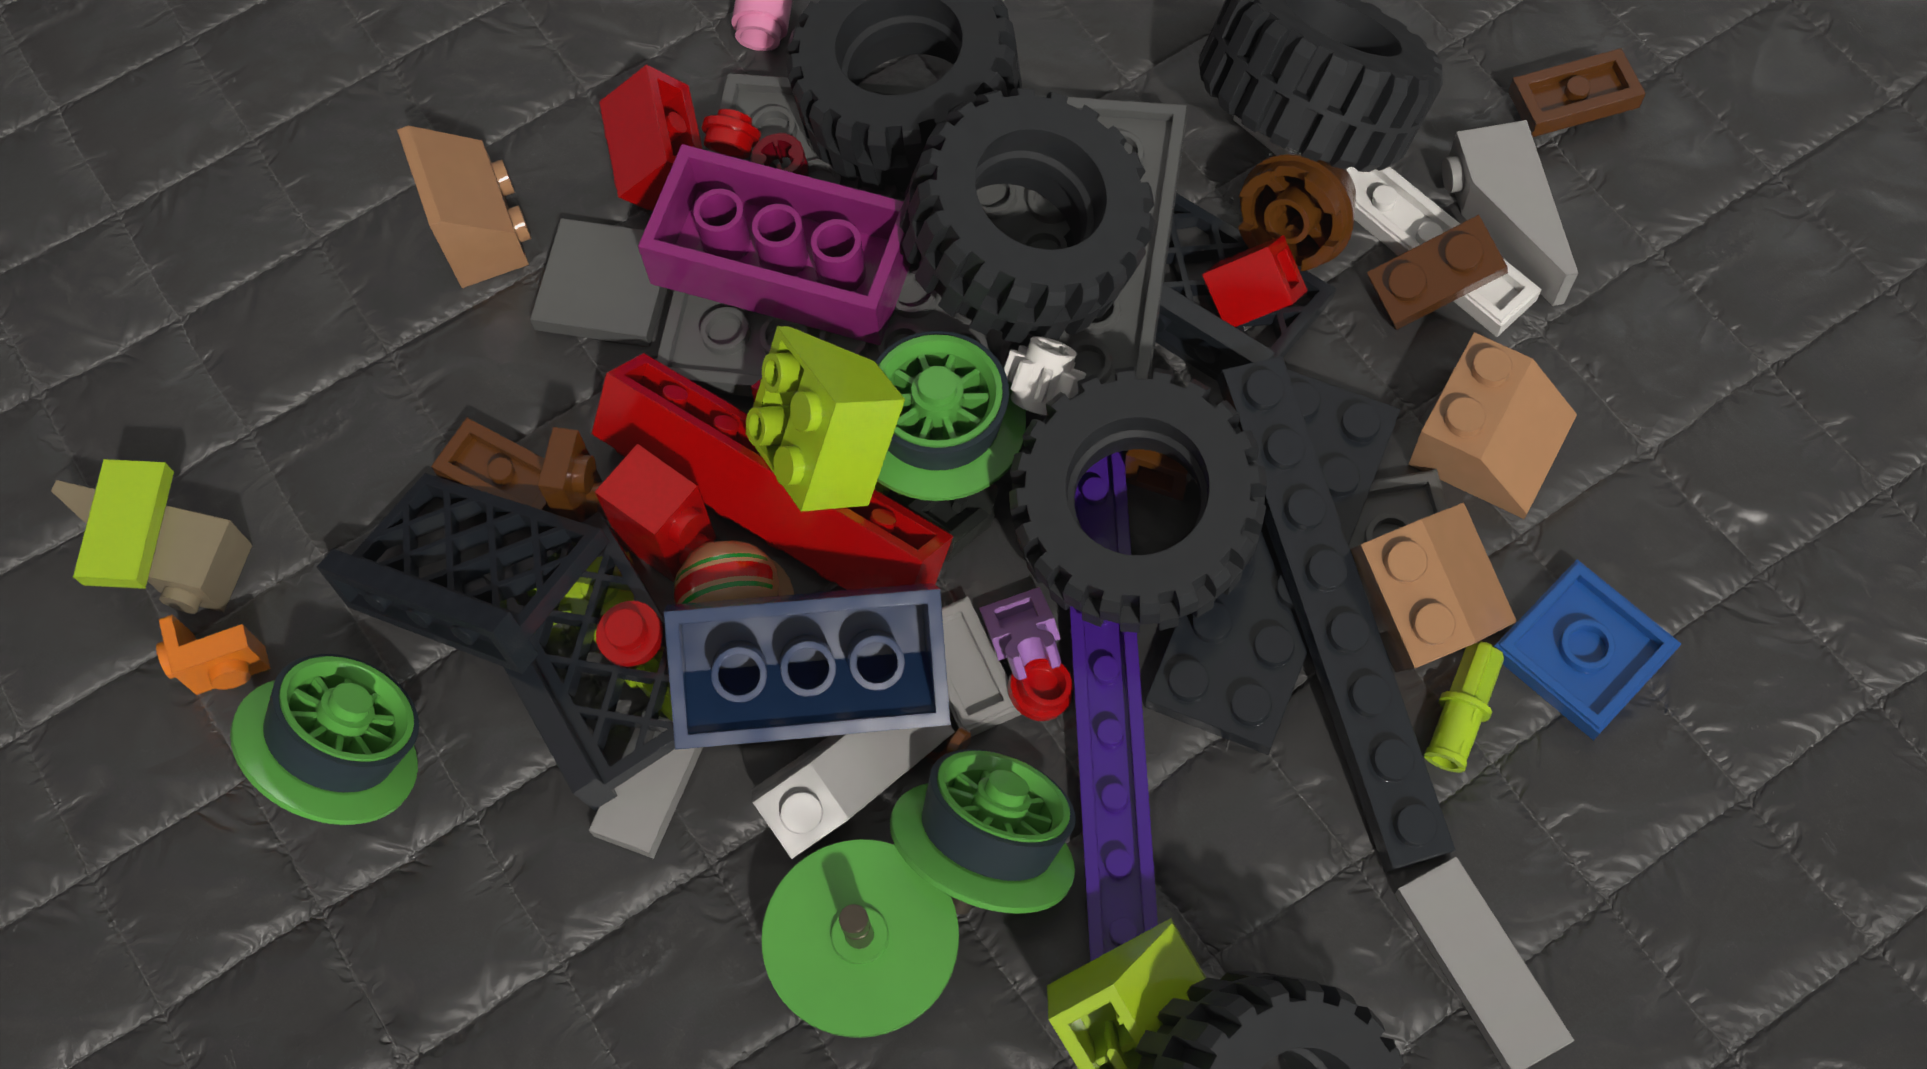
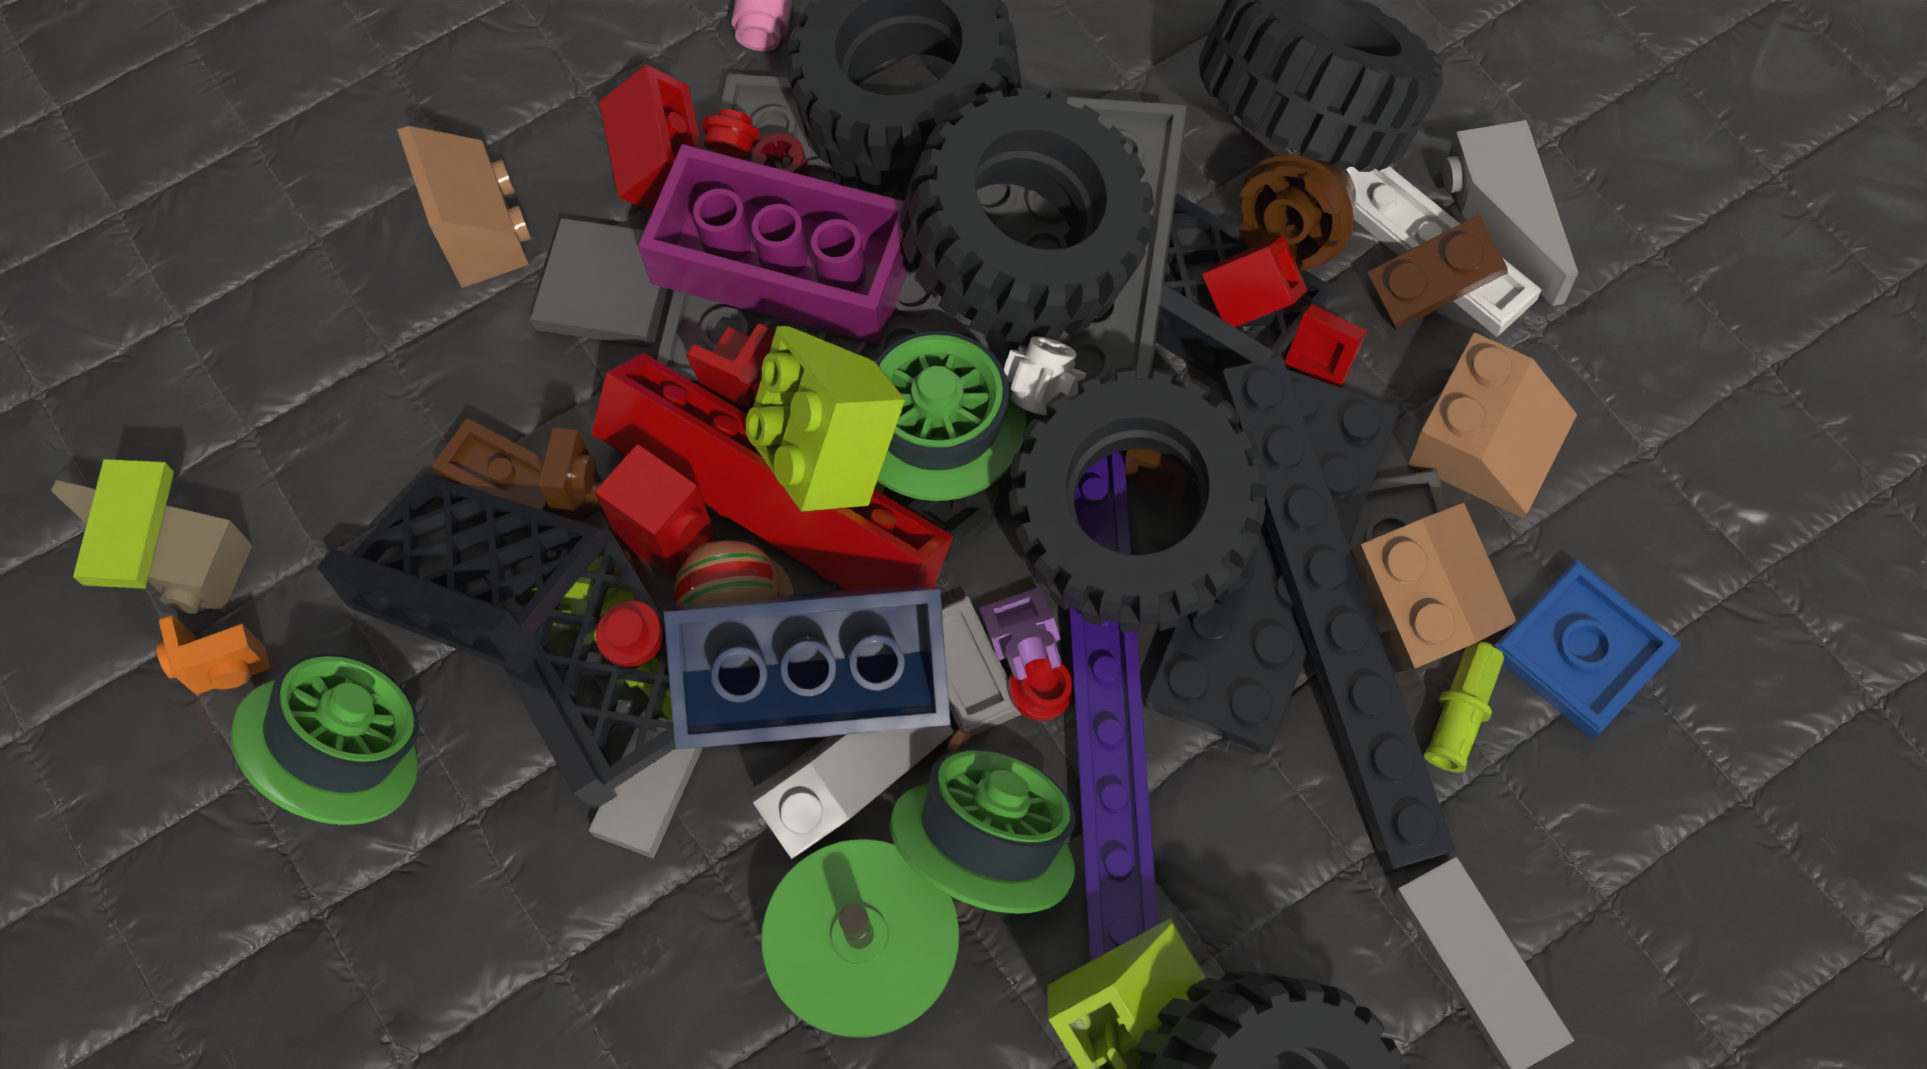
(732, 364): none -> red panel
(1325, 346): none -> red tile
(1576, 92): reddish brown plate -> none

